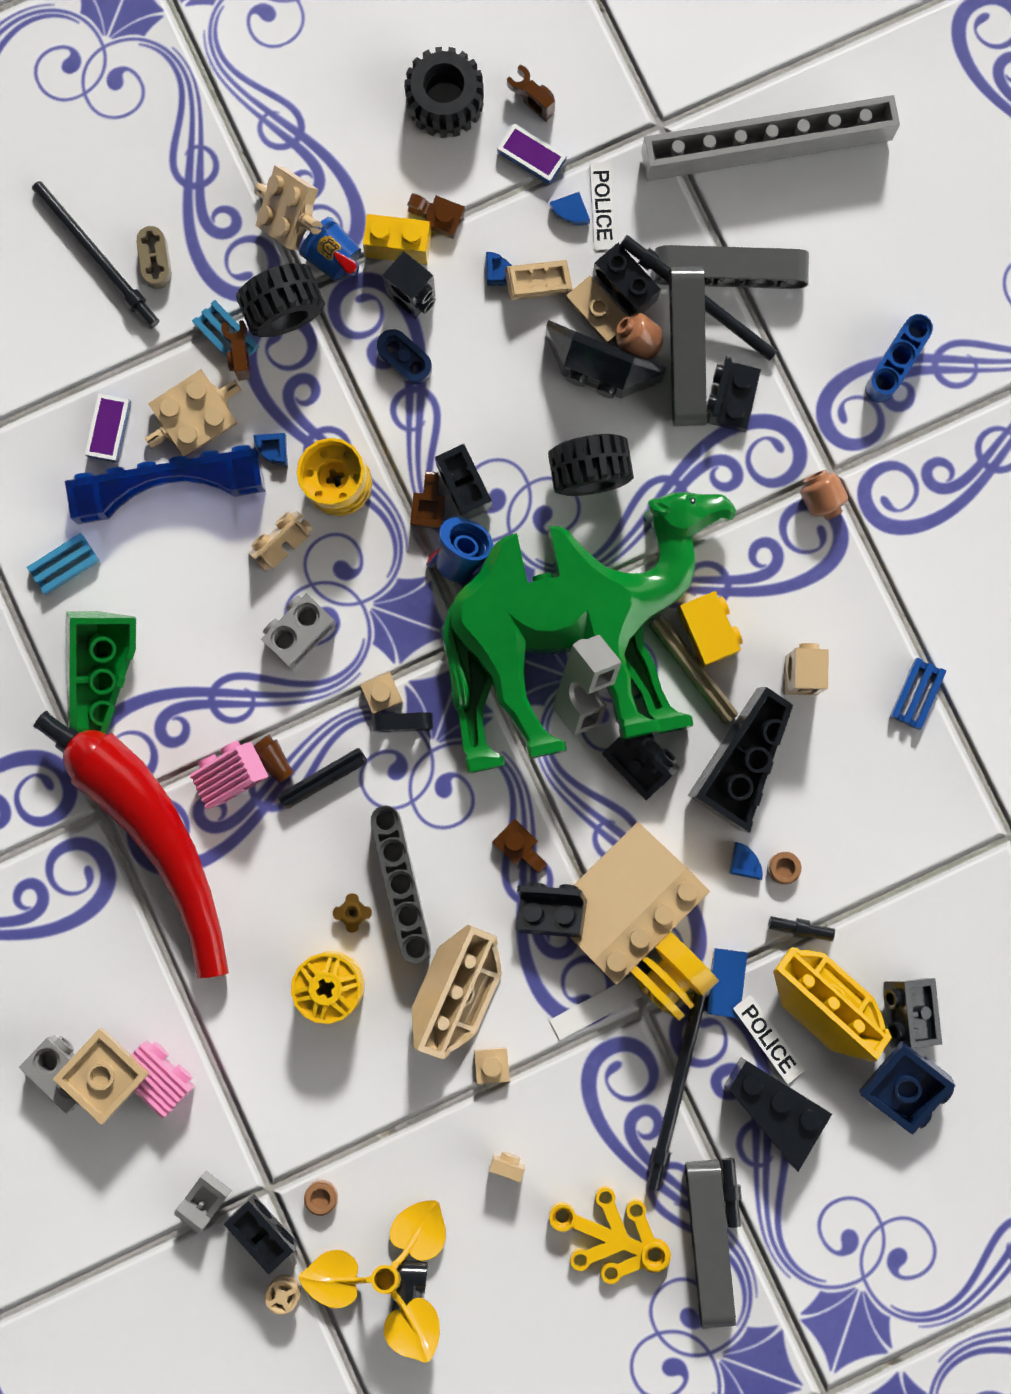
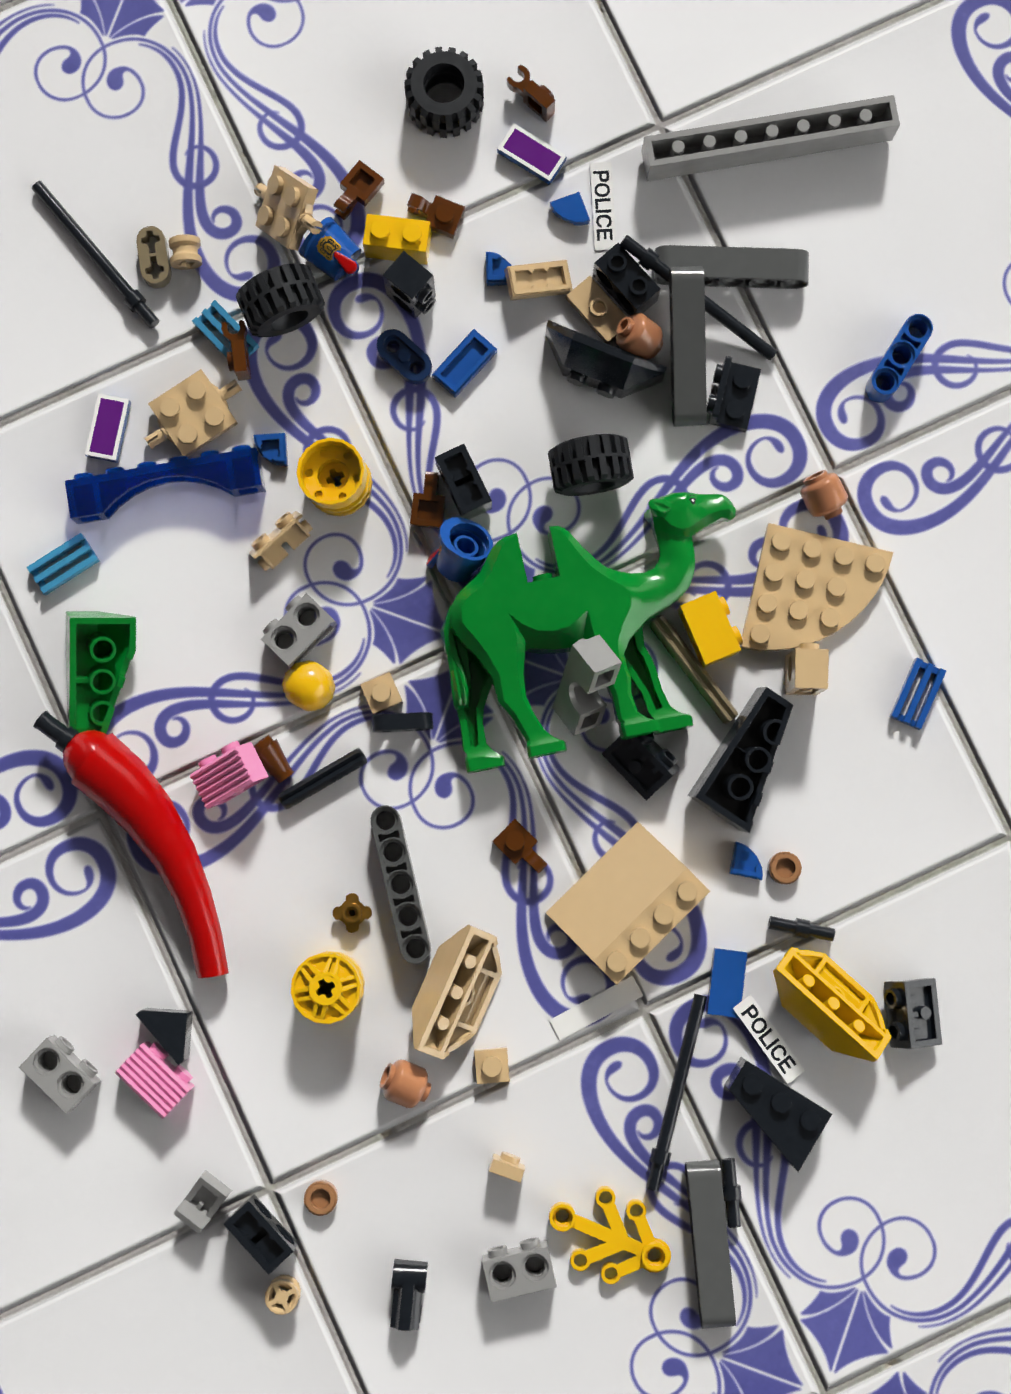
(101, 1076): tan plate -> none
(171, 1030): none -> black slope
(185, 252): none -> tan wheel
(308, 685): none -> yellow hair
(359, 186): none -> reddish brown plate
(405, 1083): none -> nougat head
(412, 1328): yellow plant -> none
(464, 363): none -> blue tile
(521, 1280): none -> light grey brick
(551, 910): black bracket -> none
(674, 976): yellow wheel -> none
(808, 587): none -> tan plate
(908, 1088): dark blue plate -> none

